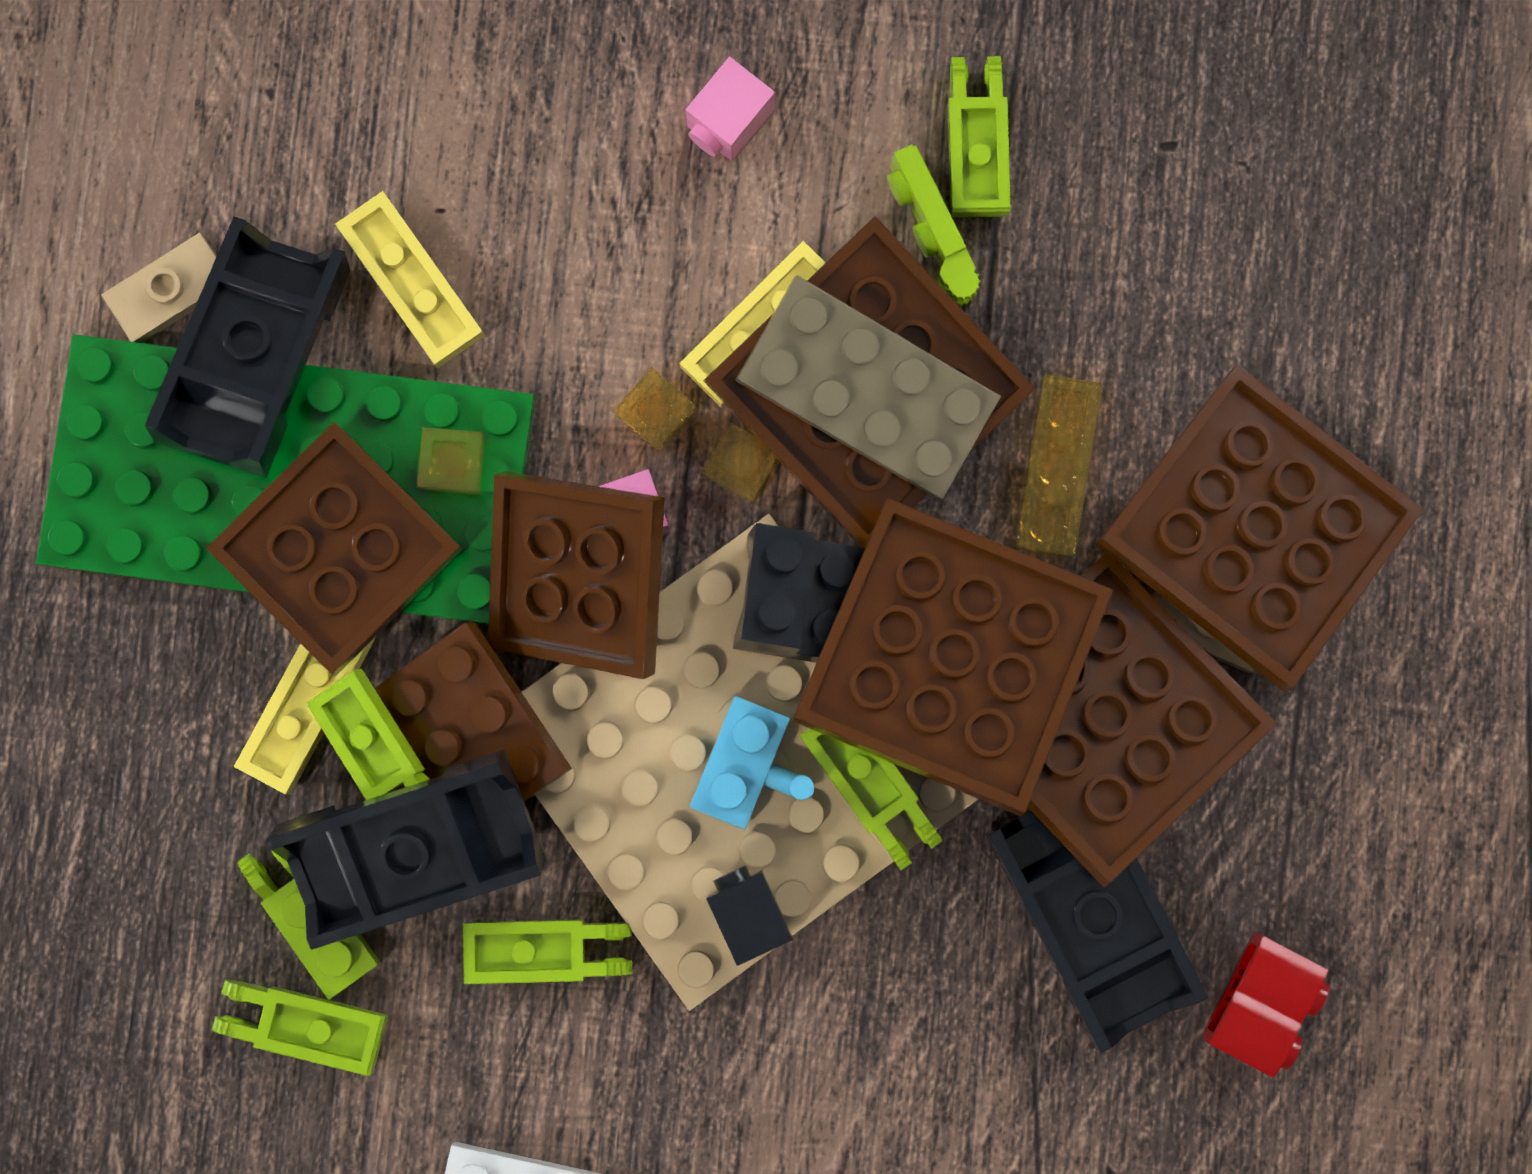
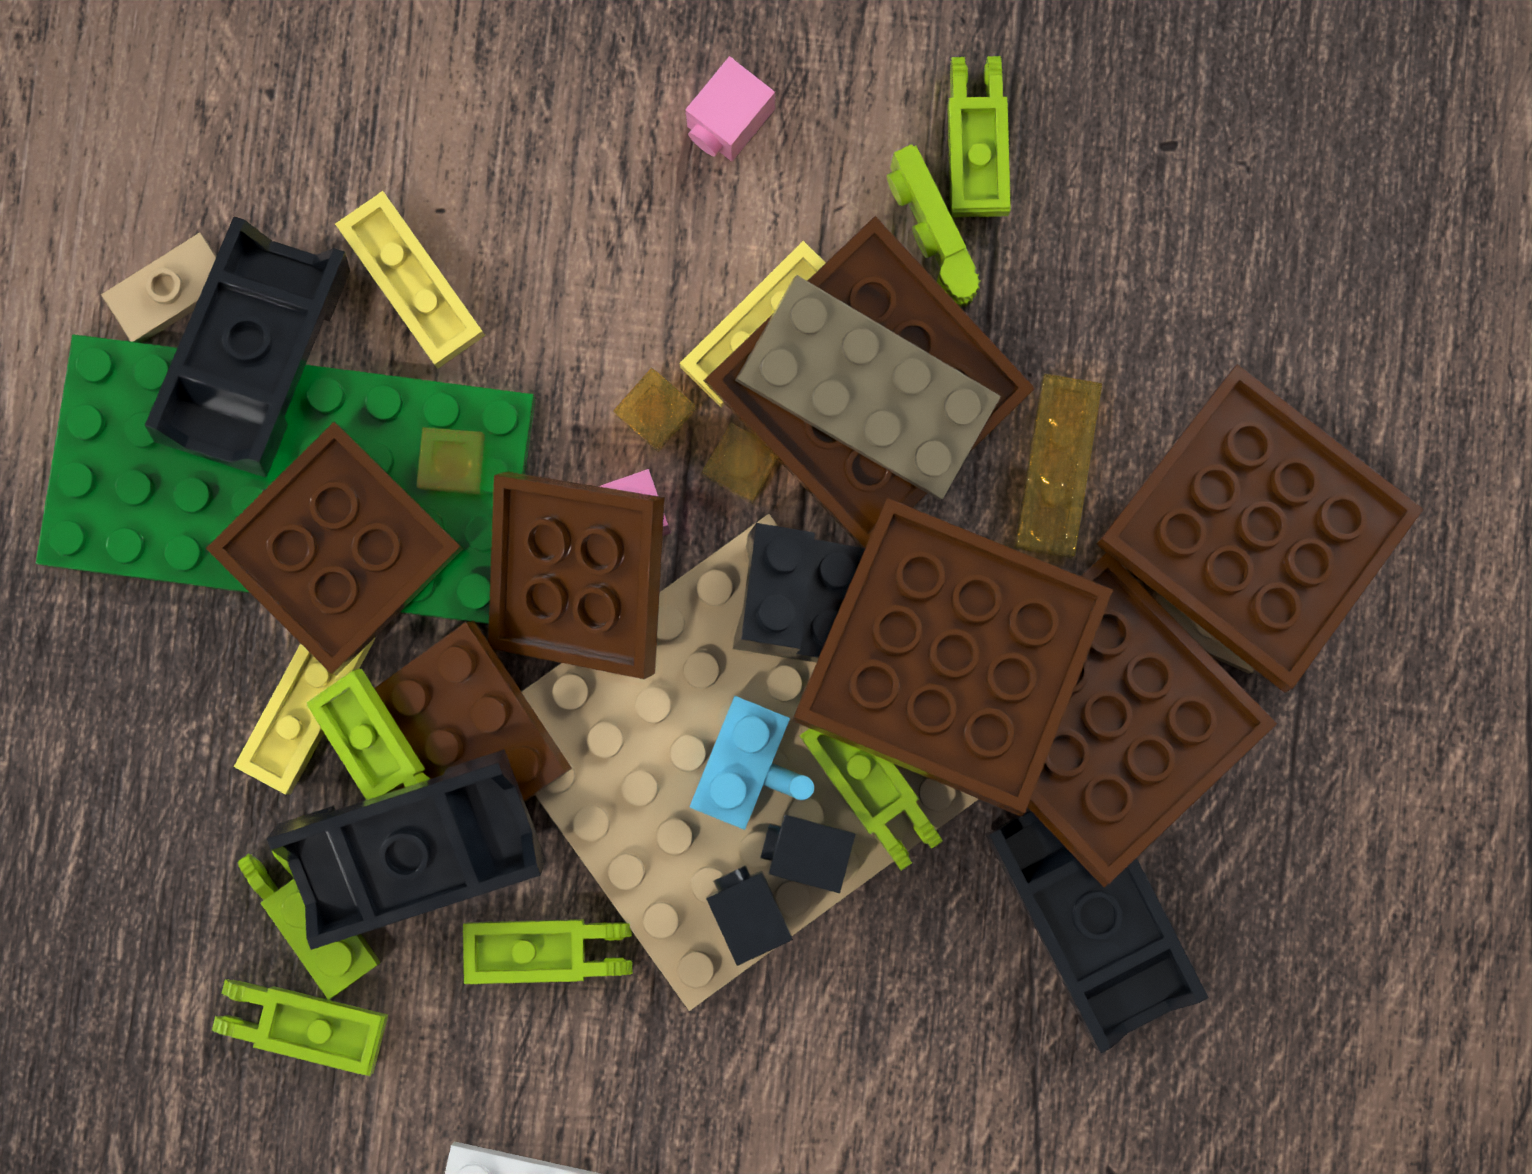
(808, 852): none -> black brick
(1266, 1005): red brick -> none

